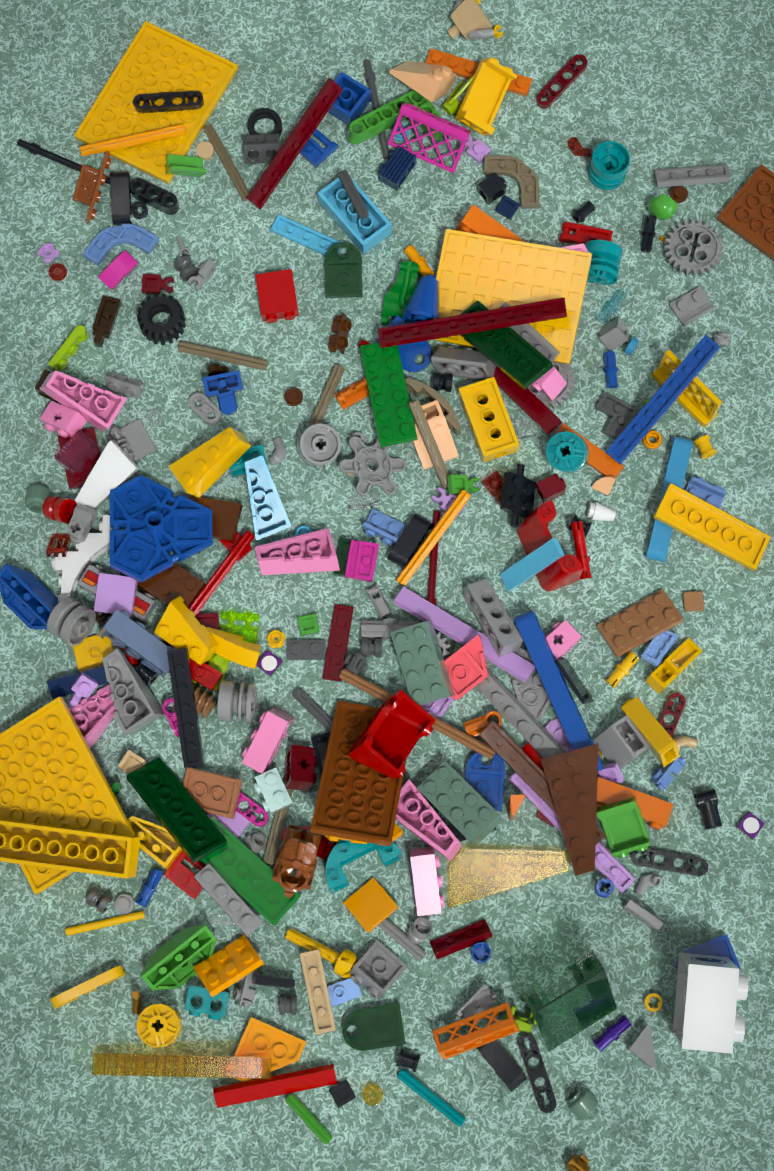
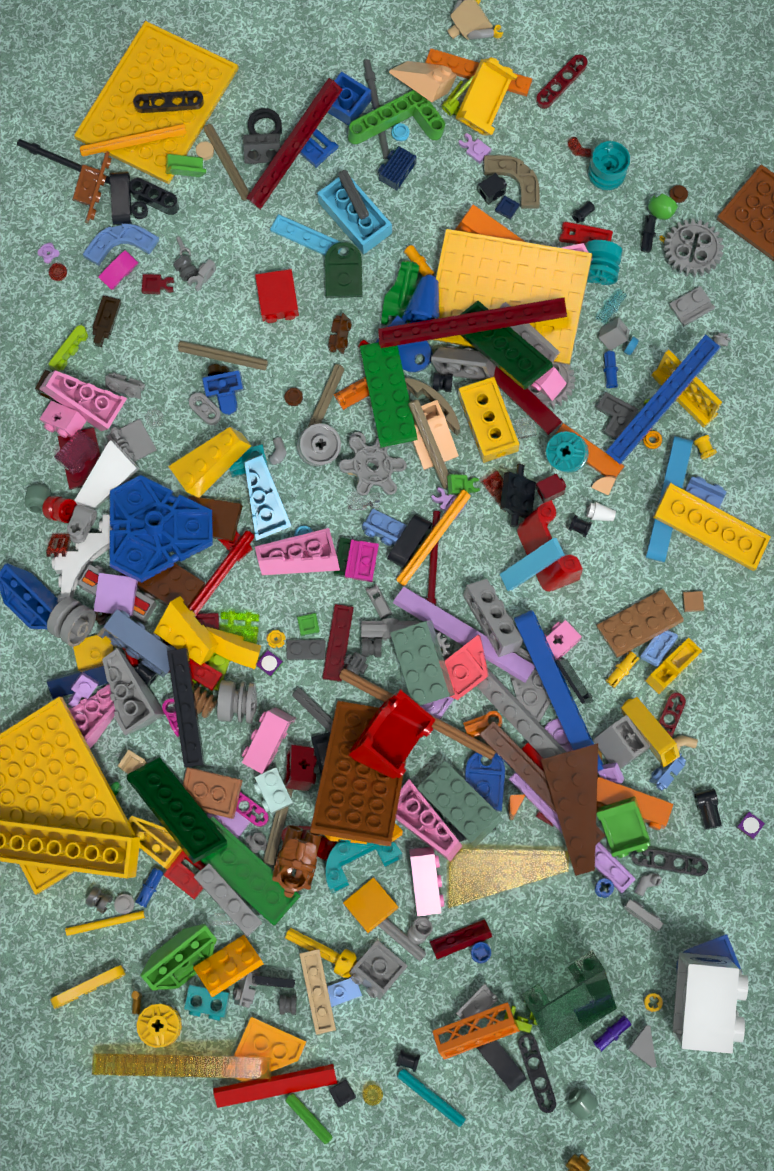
(158, 305): black tyre -> none
(377, 1027): dark green plate -> none
(436, 123): dark pink fence -> none
(580, 548): red pin -> none
(692, 175): light grey plate -> none

